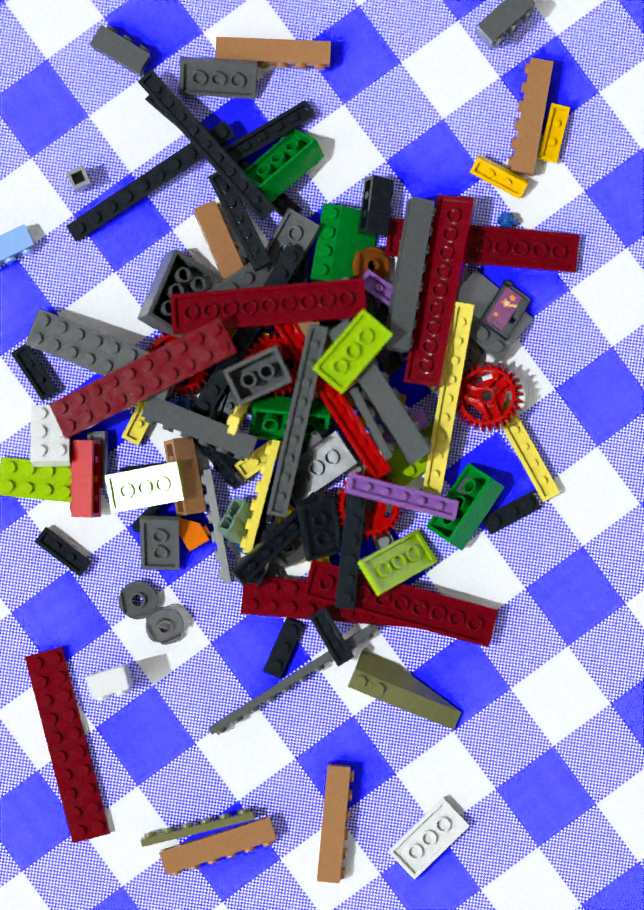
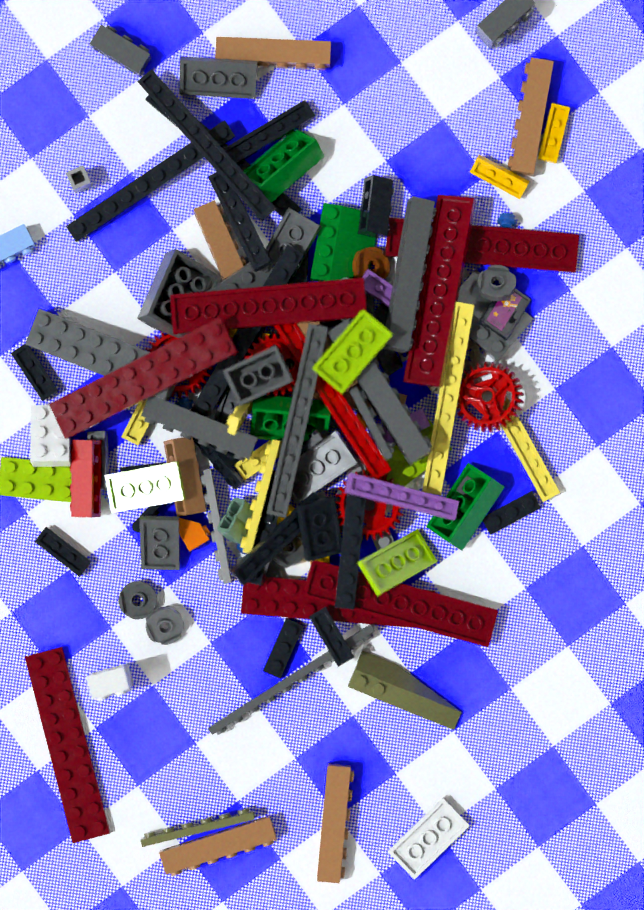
(492, 292): none -> dark grey plate

